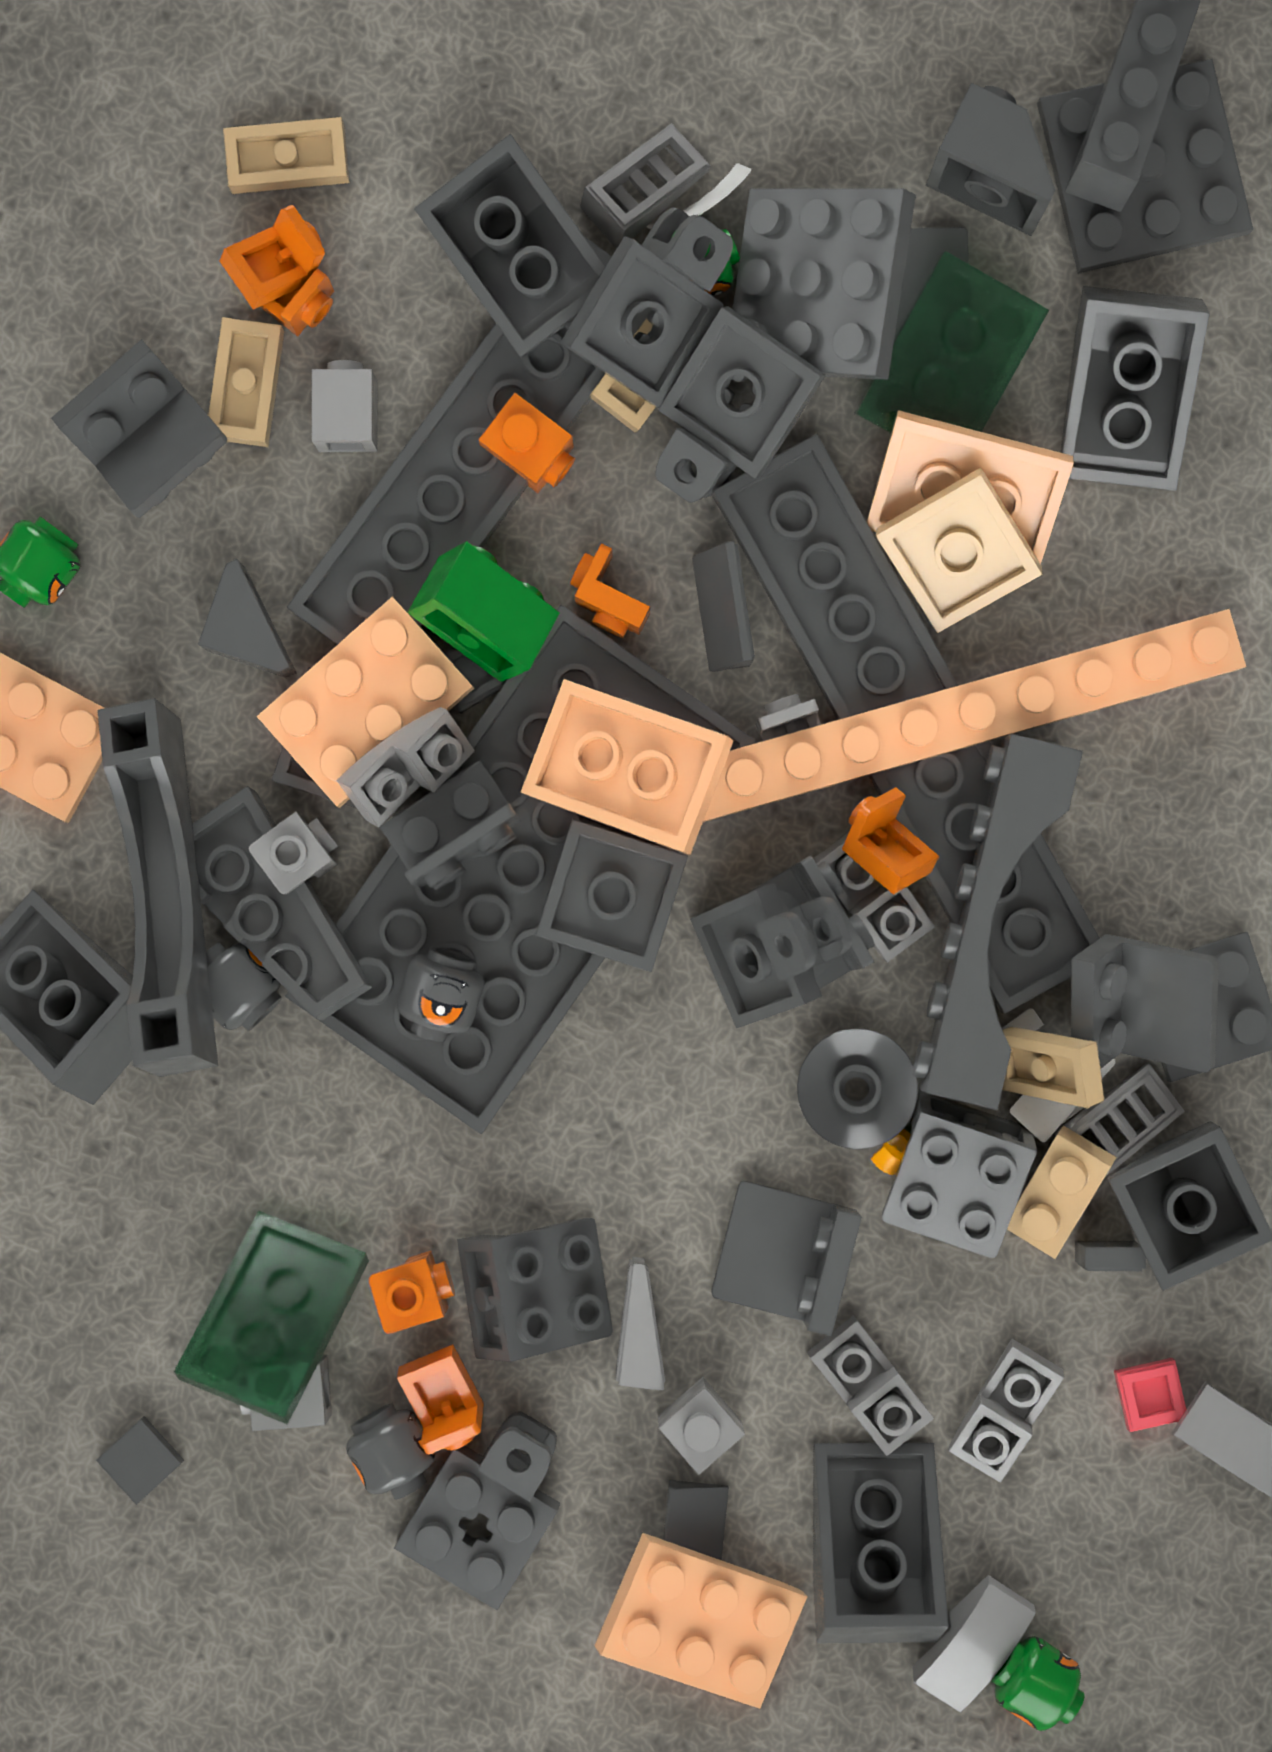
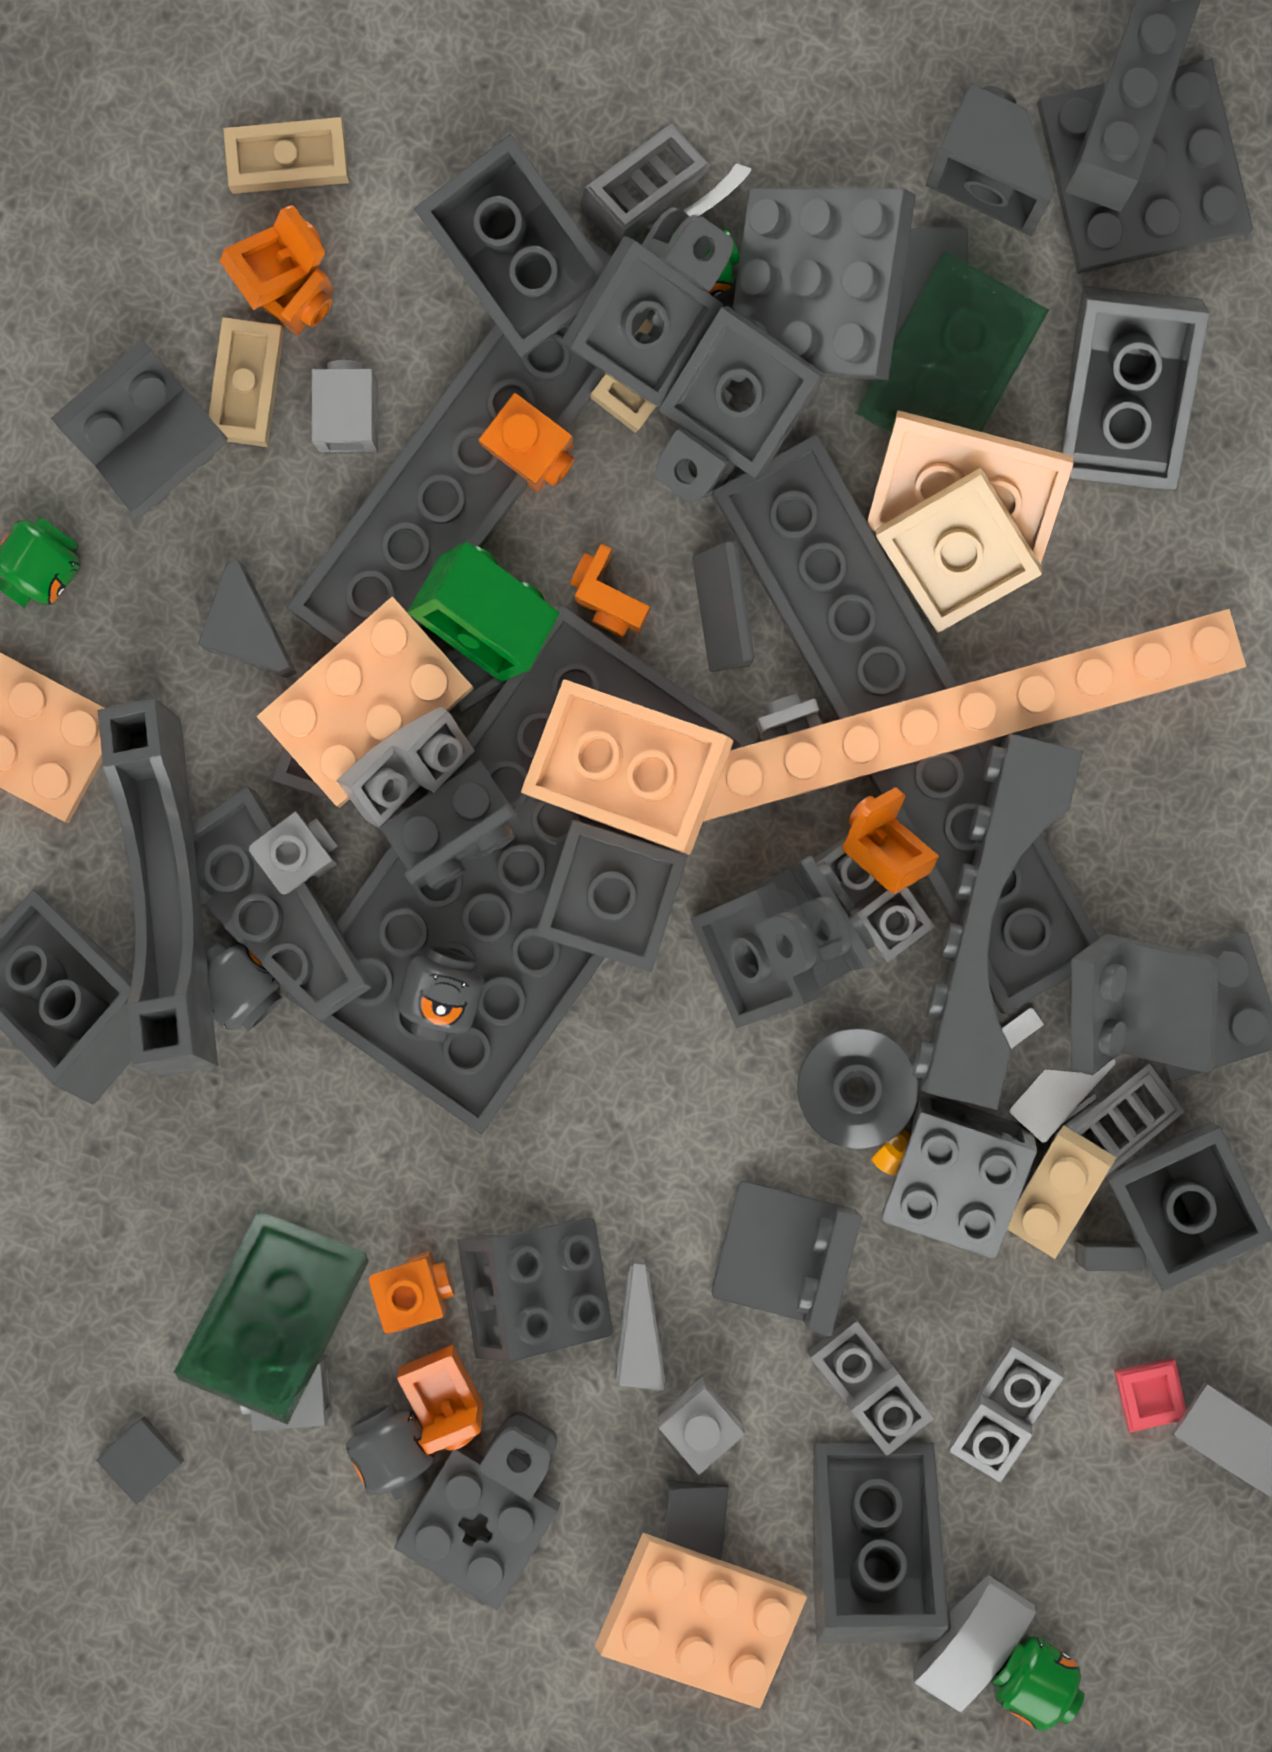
(1053, 1067): tan plate -> none

